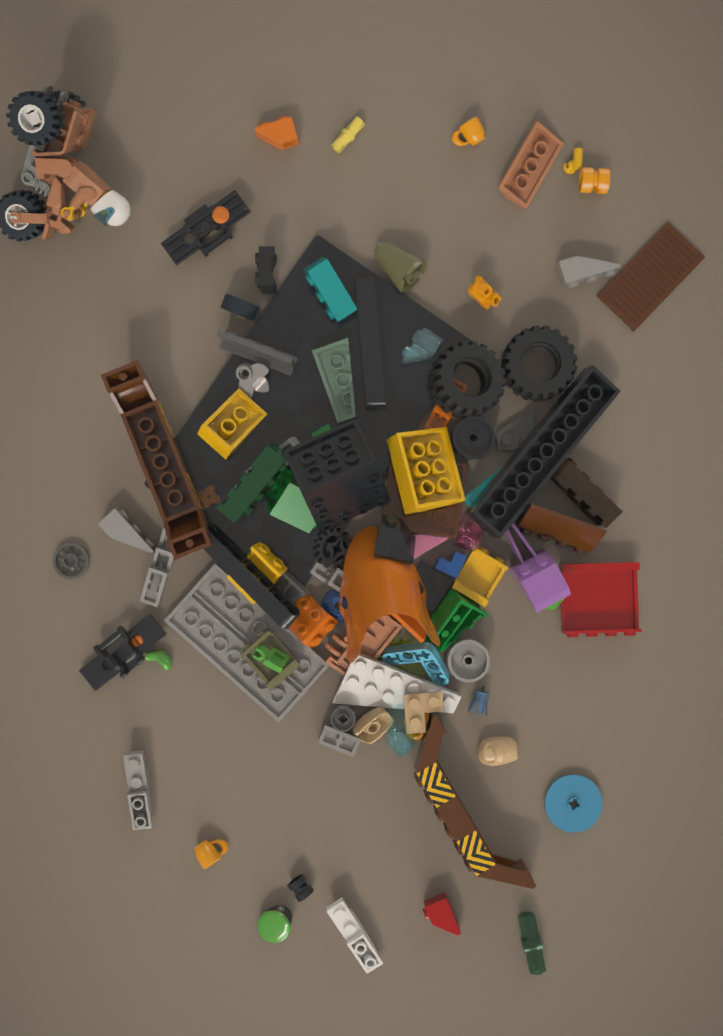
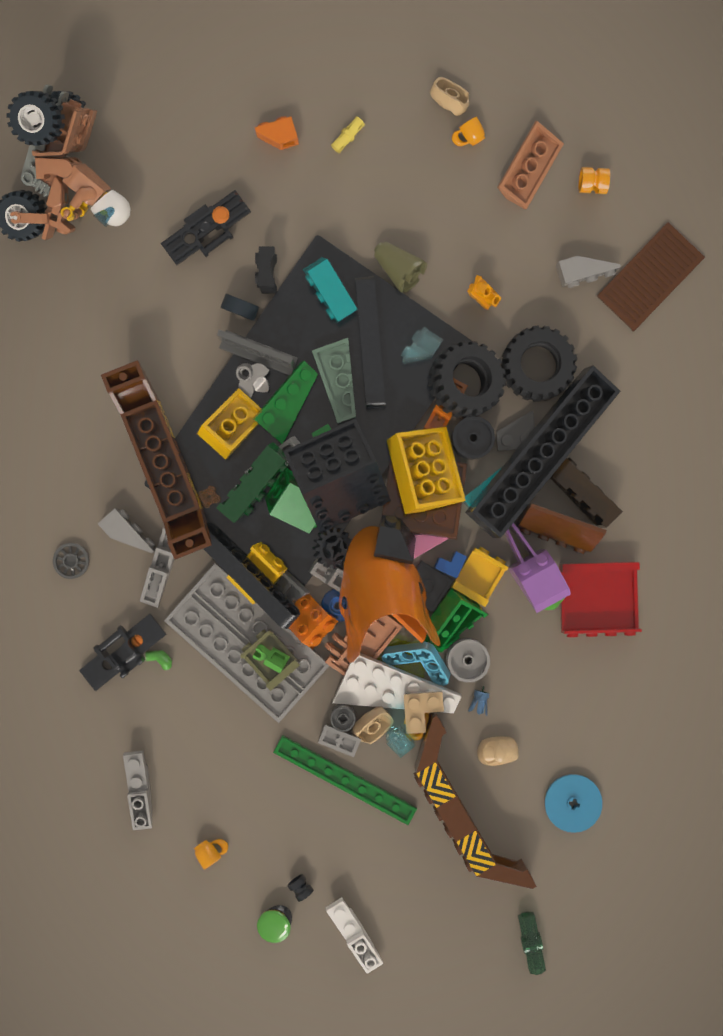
(283, 407): none -> green wing
(345, 780): none -> green tile
(441, 914): red slope -> none
(450, 96): none -> tan piece
(469, 536): clear pink brick -> none
(576, 163): yellow arm -> none

